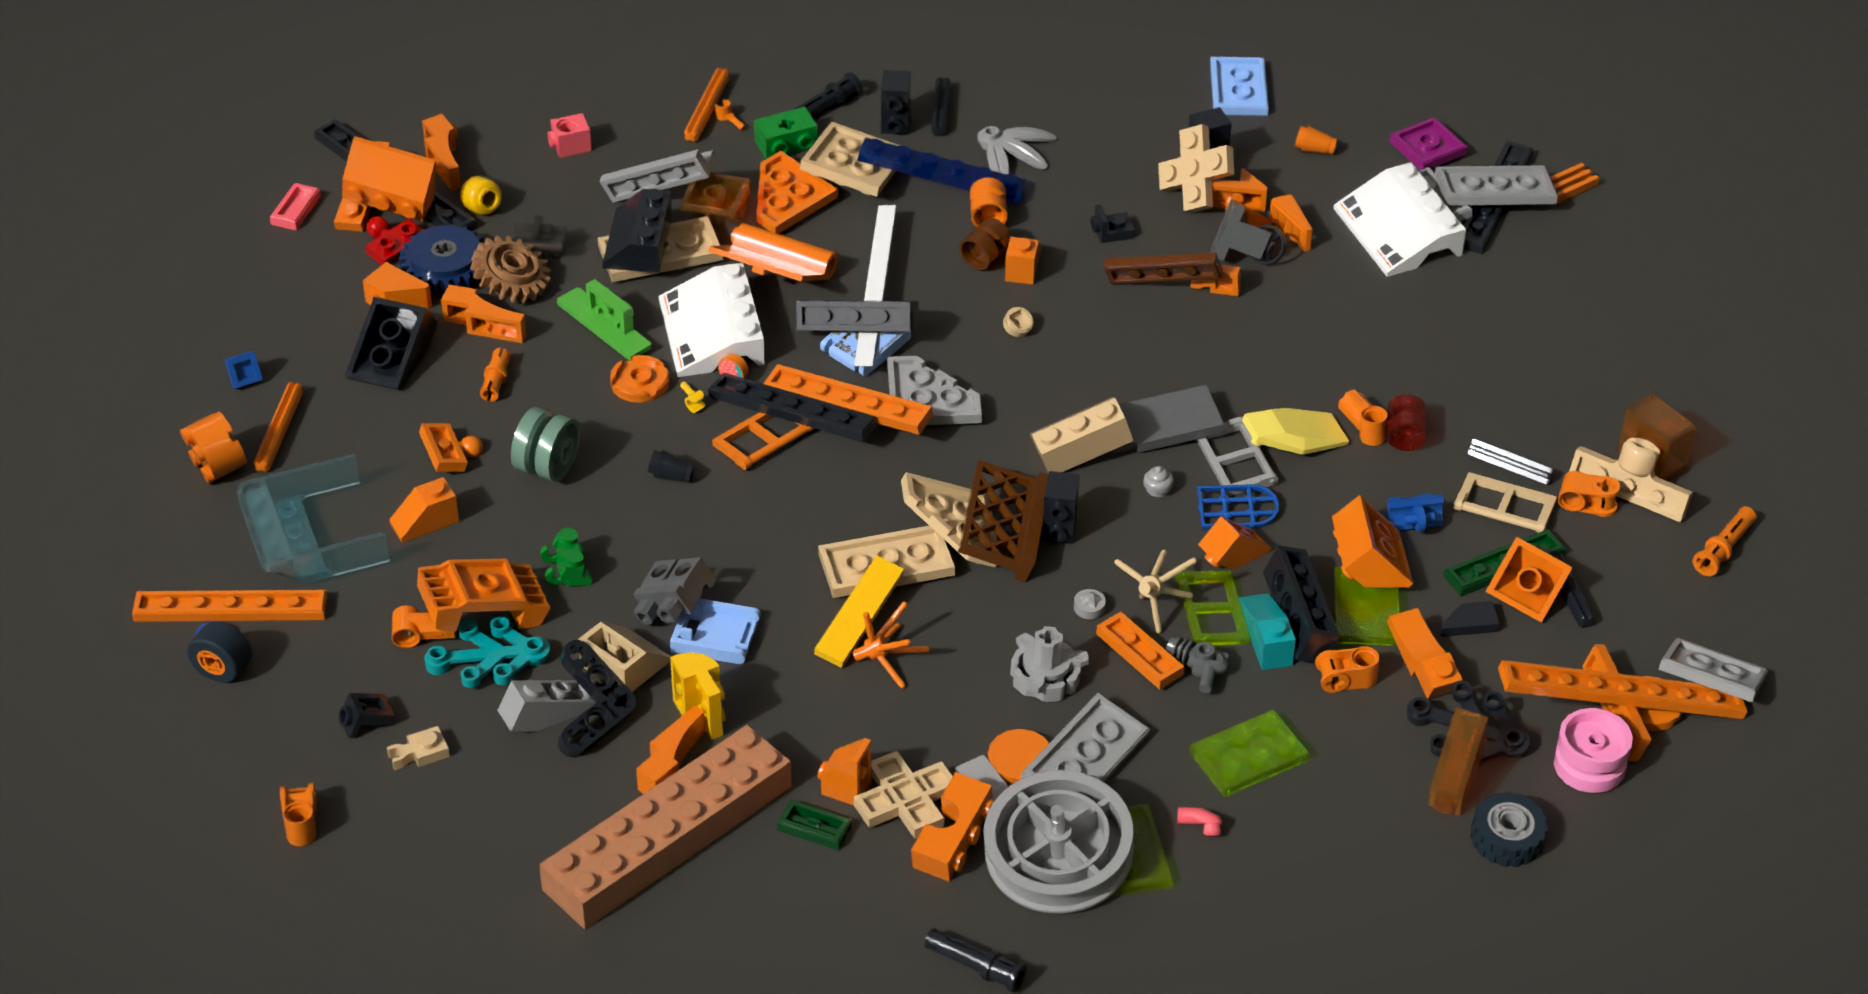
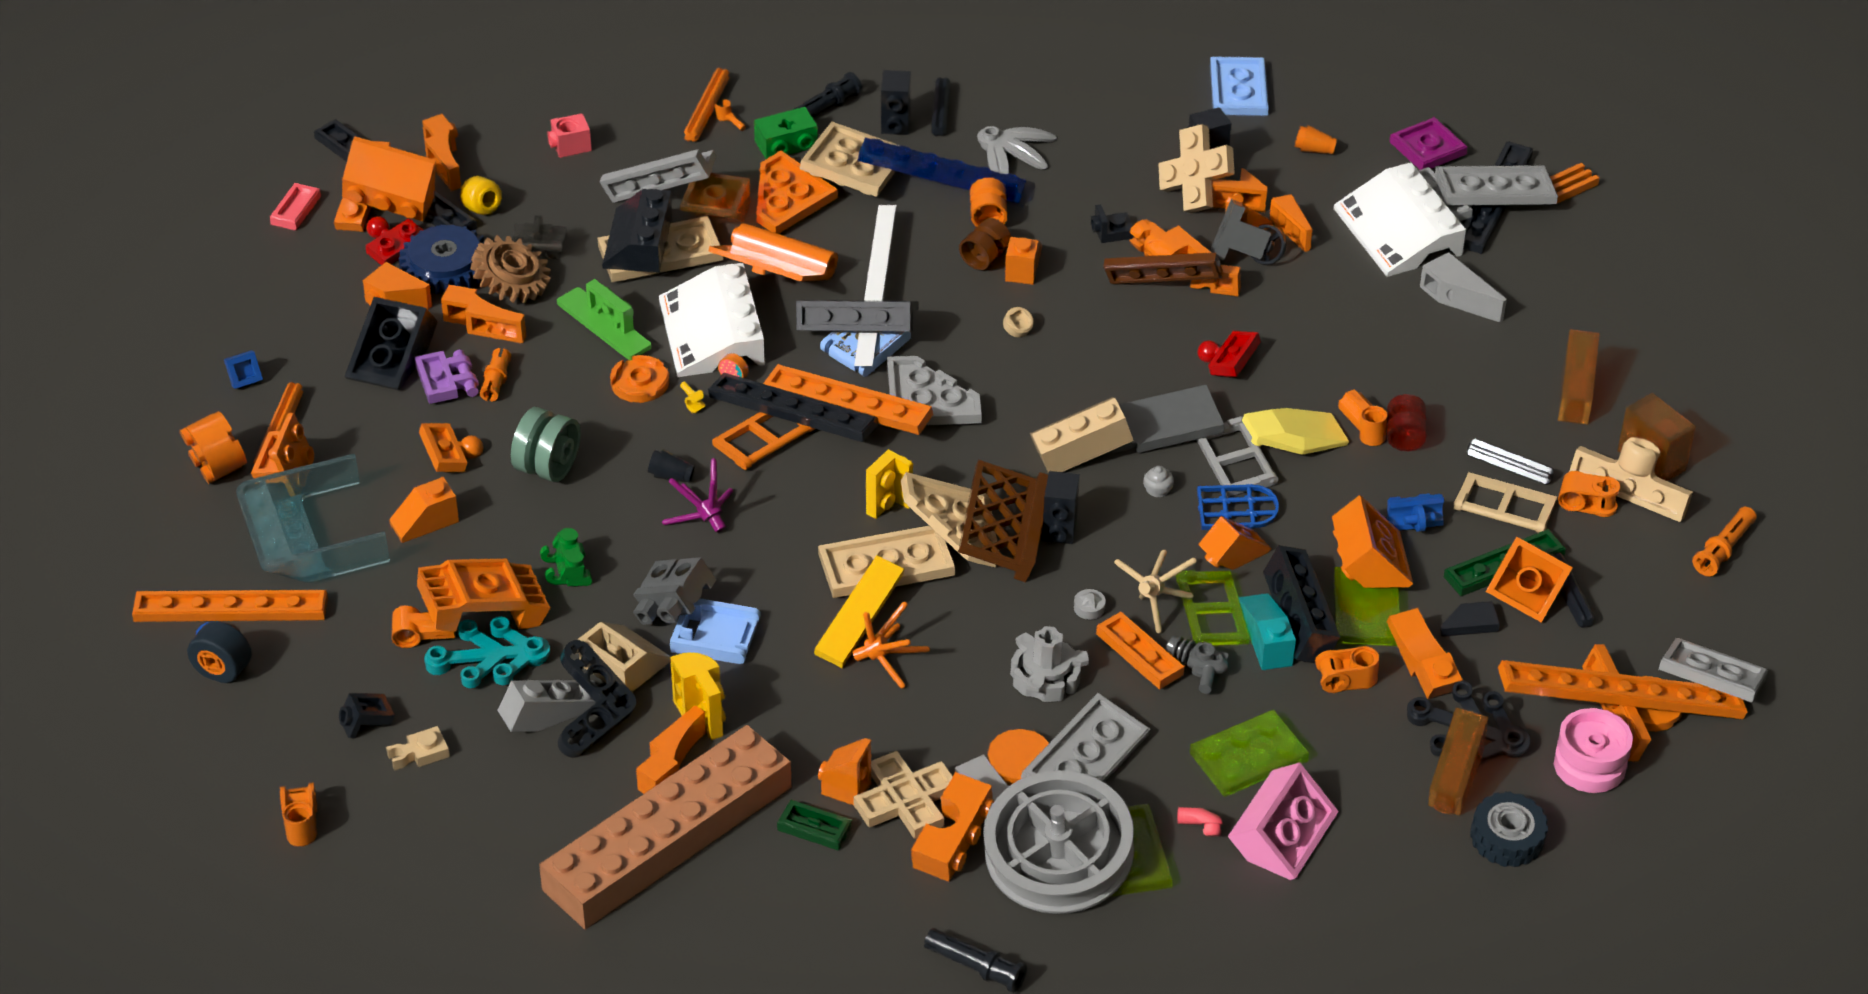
(284, 449): none -> orange bracket
(438, 380): none -> medium lavender plate
(707, 510): none -> magenta plant
(884, 483): none -> yellow bracket
(1156, 241): none -> orange plate
(1233, 354): none -> red plate
(1284, 822): none -> bright pink slope
(1459, 287): none -> light grey slope
(1578, 376): none -> clear orange slope

